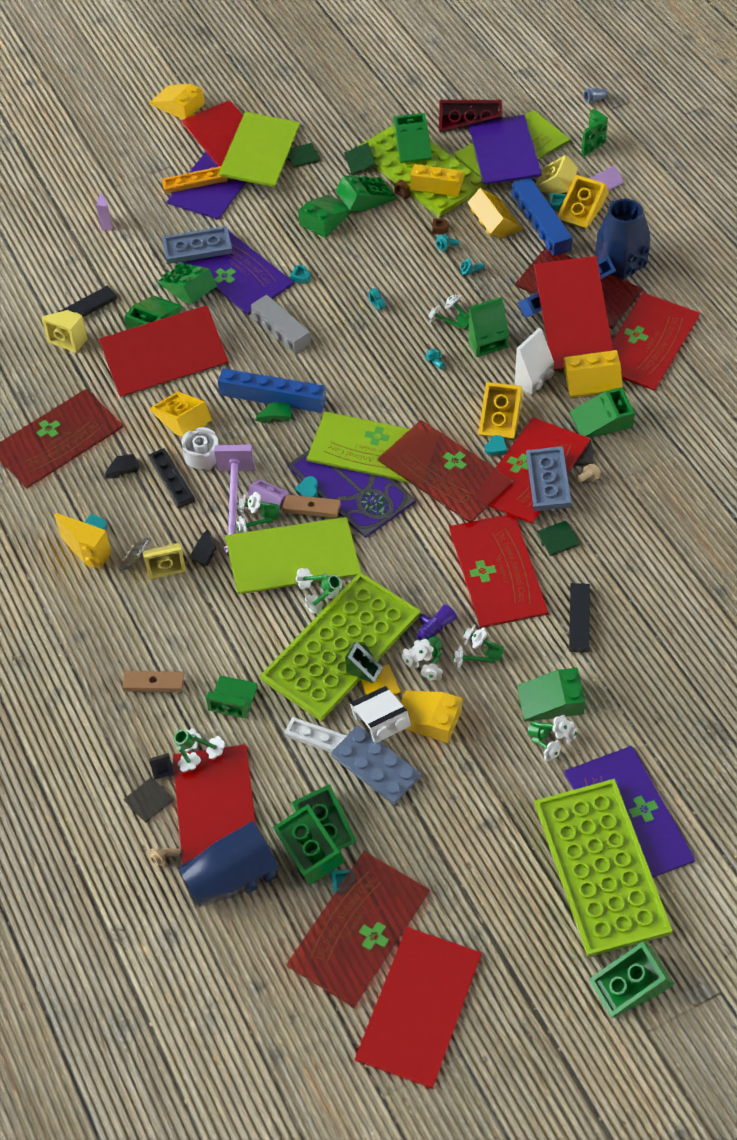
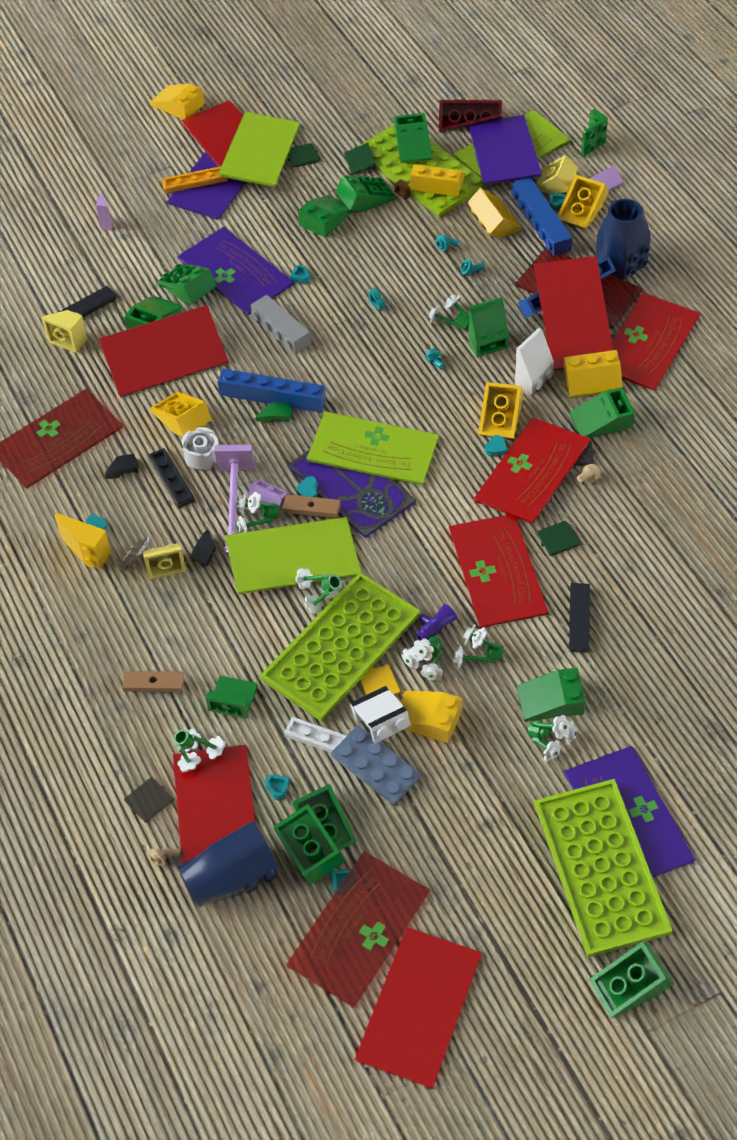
(161, 766): black tile -> none
(197, 244): sand blue plate -> none
(277, 786): none -> teal tile
(362, 663): dark green slope -> none
(440, 226): reddish brown tile -> none
(445, 471): clear red piece -> none
(548, 479): sand blue plate -> none
(594, 94): sand blue cone -> none

